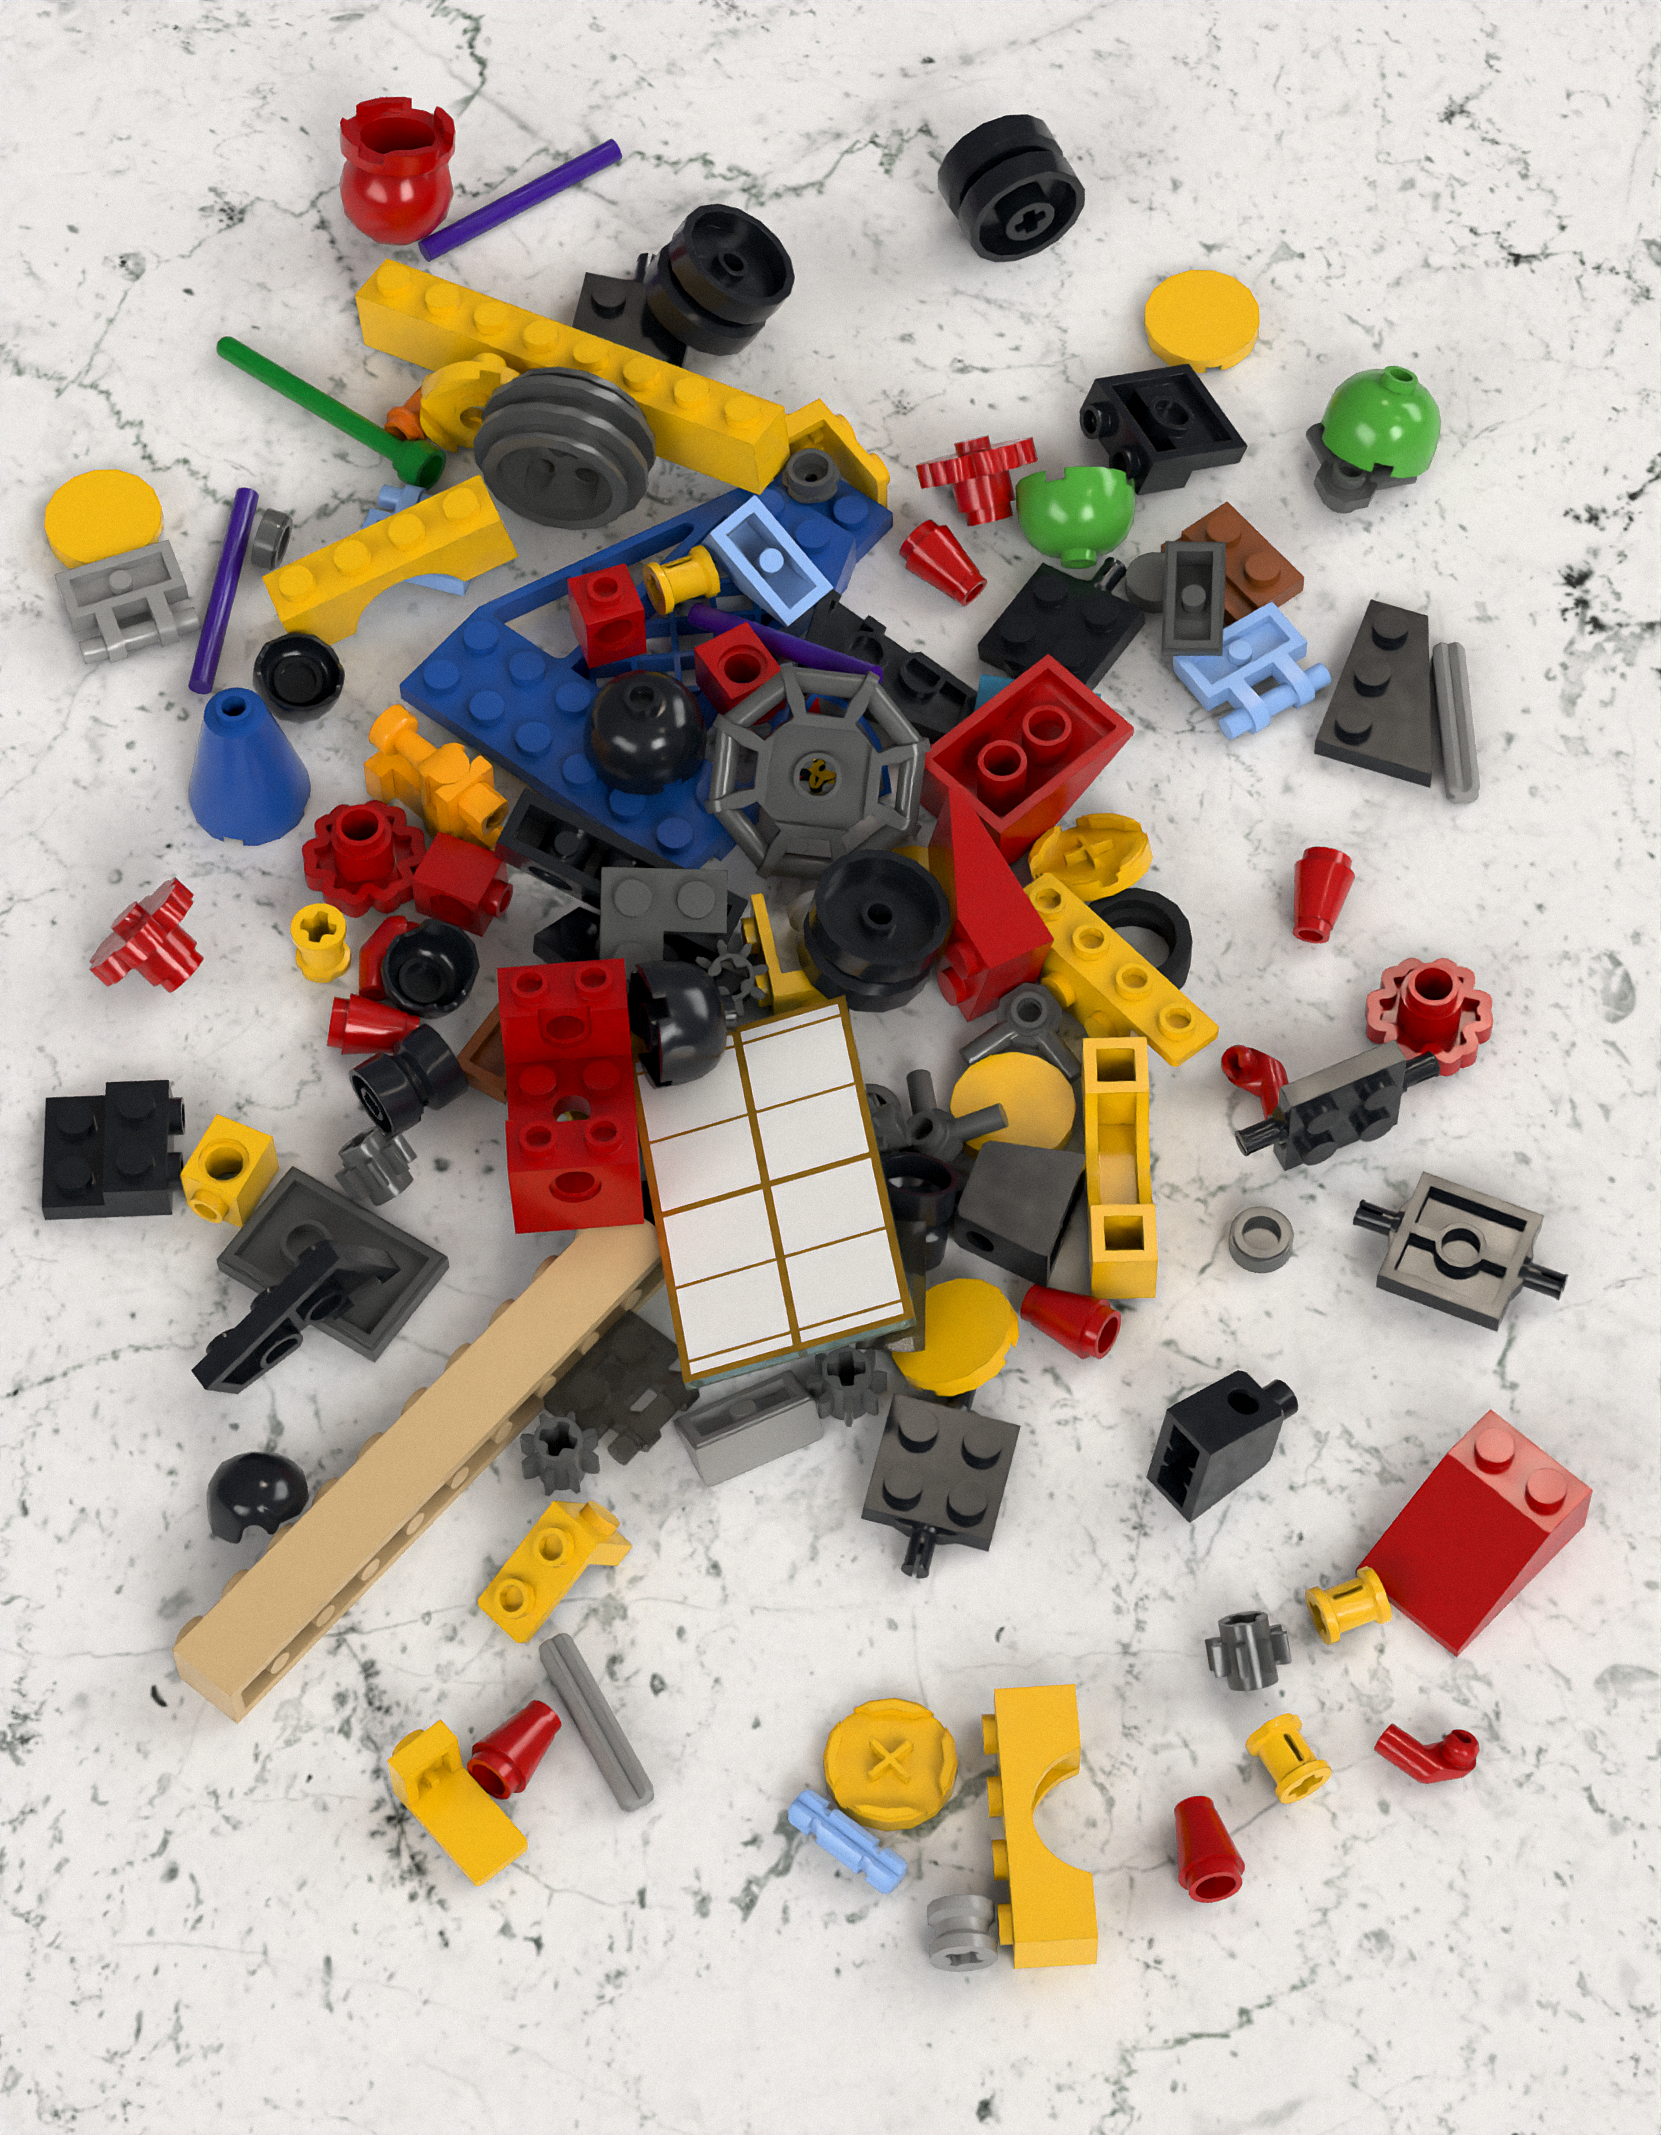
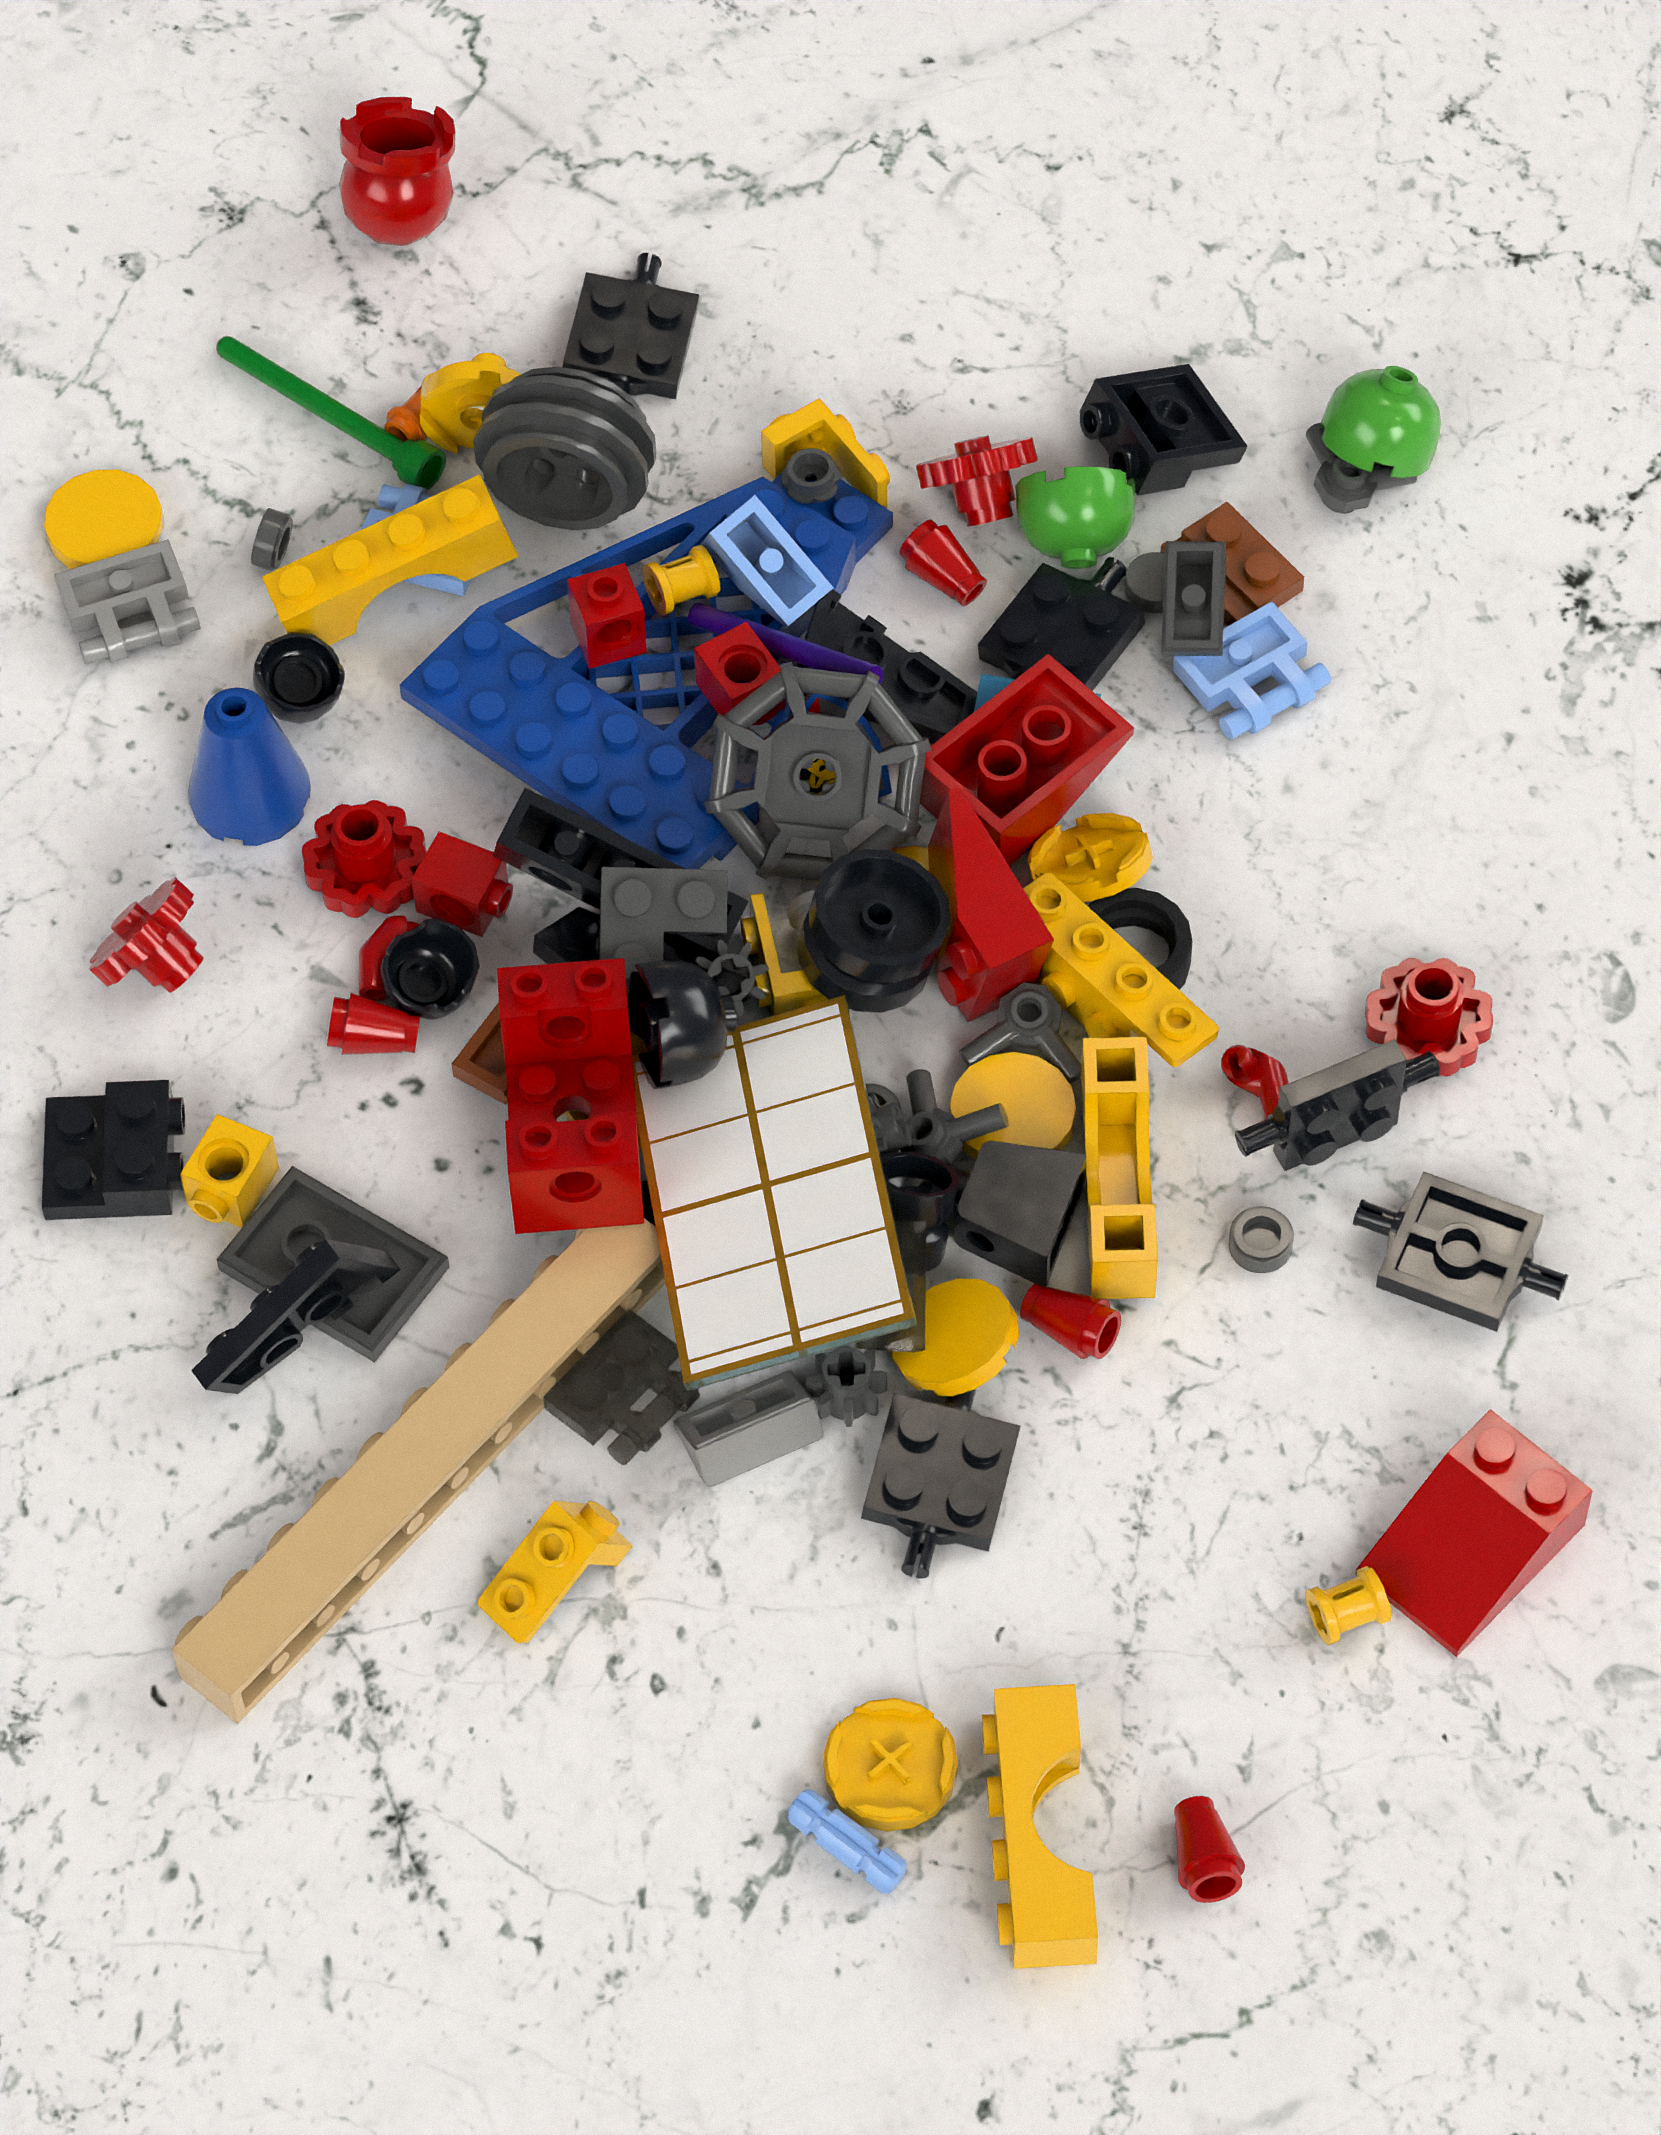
(223, 591): dark purple bar -> none
(254, 1491): black hair -> none
(320, 943): yellow bush -> none
(375, 1166): dark grey gear -> none
(401, 1085): black wheel -> none
(434, 781): light orange hips -> none
(452, 1805): yellow bracket -> none
(511, 1753): red cone -> none
(520, 200): dark purple bar -> none
(559, 1453): dark grey gear -> none
(596, 1722): light grey axle -> none
(644, 732): black cylinder -> none
(692, 416): yellow brick -> none
(718, 279): black wheel -> none
(962, 1932): light grey wheel -> none
(1011, 188): black wheel -> none
(1202, 320): yellow tile -> none
(1218, 1440): black torso -> none
(1248, 1651): dark grey gear -> none
(1288, 1758): yellow bush -> none
(1320, 891): red cone -> none
(1383, 698): black wing -> none
(1431, 1762): red arm -> none
(1455, 723): light grey axle -> none

